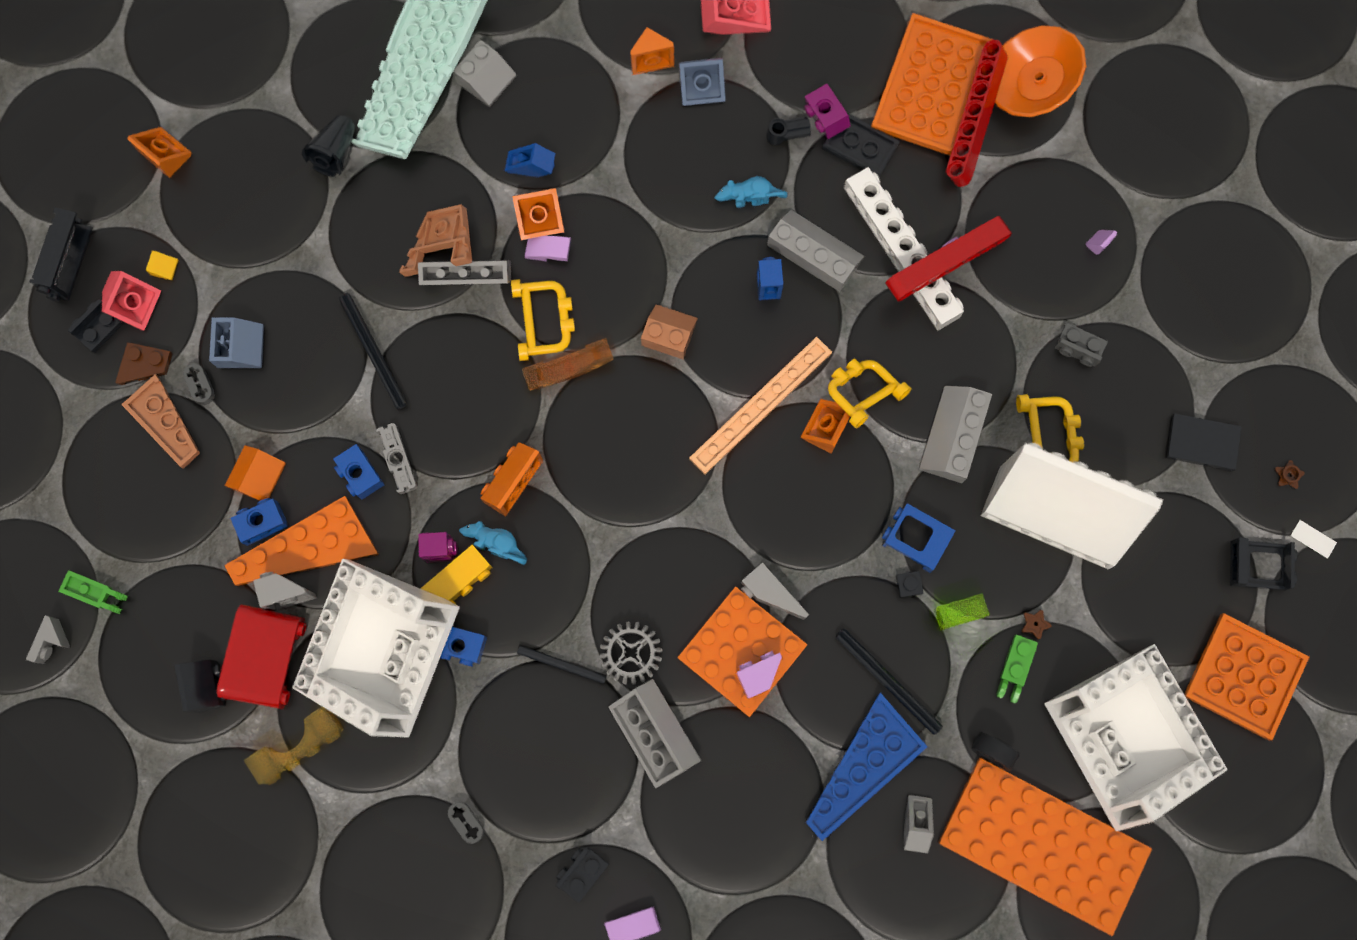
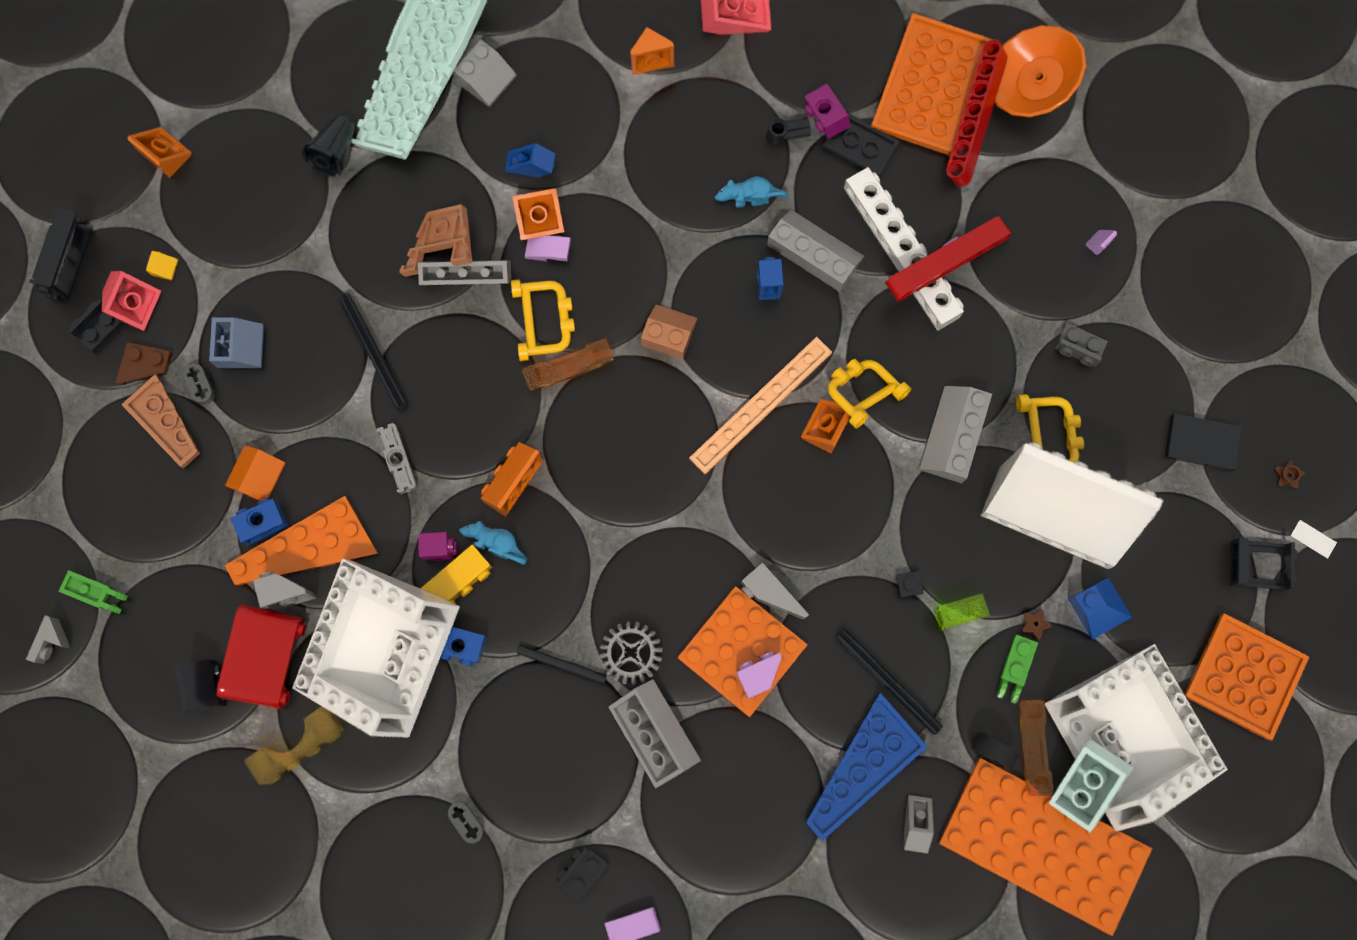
(369, 479): blue brick -> none
(702, 81): sand blue slope -> none
(934, 548): blue window -> none
(1034, 748): none -> clear orange slope
(1091, 785): none -> light aqua brick
(1100, 608): none -> blue slope

